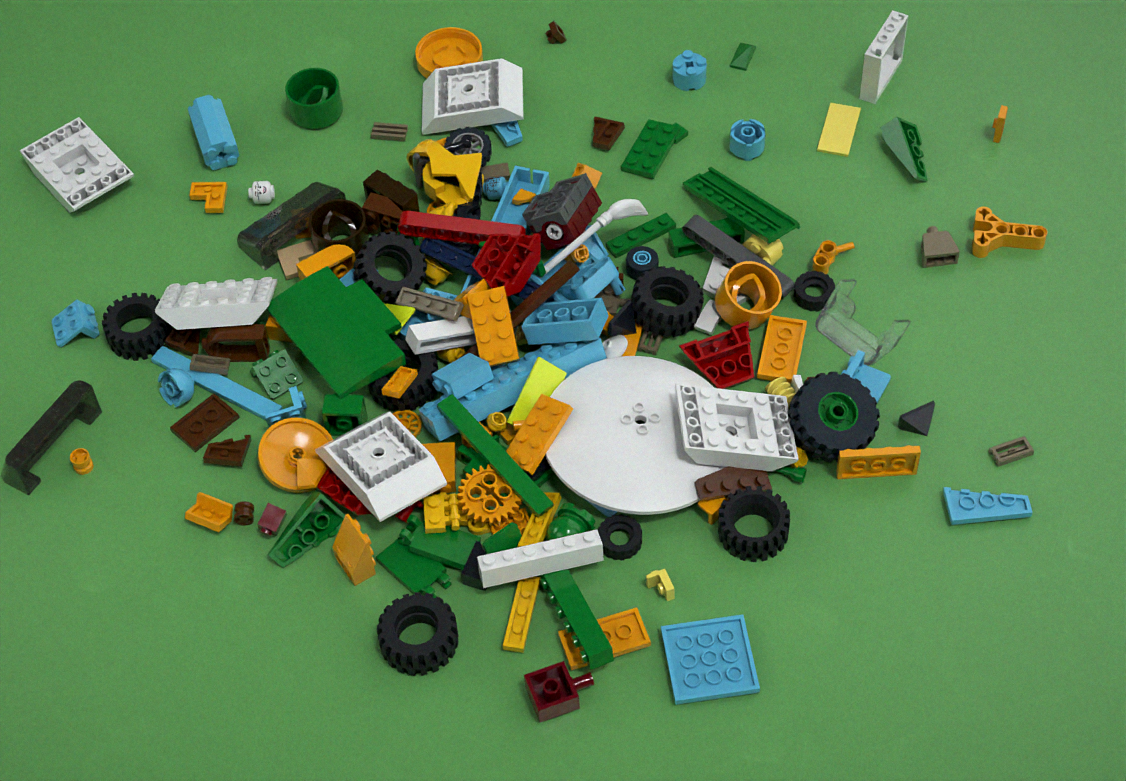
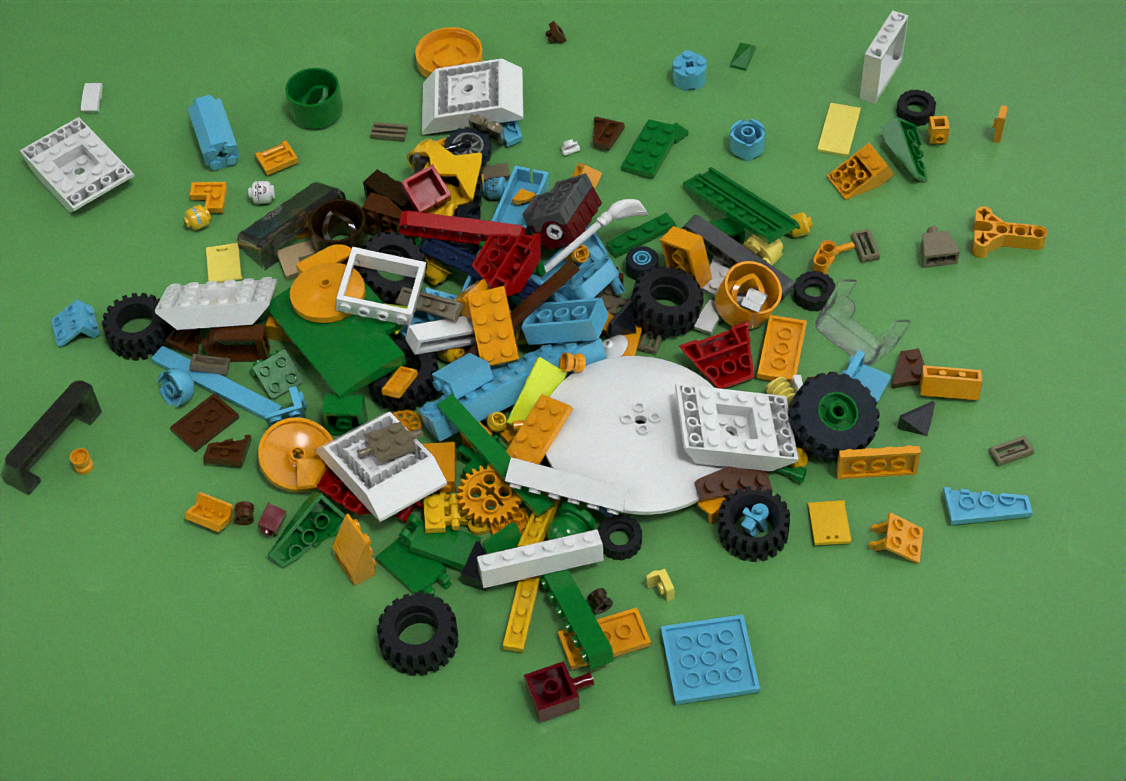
(91, 97): none -> white slope
(197, 217): none -> yellow head
(223, 263): none -> light yellow container
(276, 158): none -> light orange plate
(316, 291): none -> light orange dish
(385, 263): none -> white window
(389, 442): none -> dark tan plate
(426, 190): none -> red piece
(493, 130): none -> dark tan plate
(567, 485): none -> white brick
(570, 147): none -> white plate
(572, 362): none -> light orange wheel
(600, 601): none -> dark brown wheel
(688, 253): none -> light orange brick
(754, 300): none -> white slope
(755, 520): none -> medium azure hips
(805, 225): none -> yellow head
(830, 522): none -> yellow container
(860, 173): none -> light orange slope
(868, 256): none -> dark tan tile
(902, 538): none -> light orange plate
(908, 369): none -> reddish brown wing
(916, 97): none -> black tyre
(938, 129): none -> light orange brick
(950, 382): none -> light orange brick

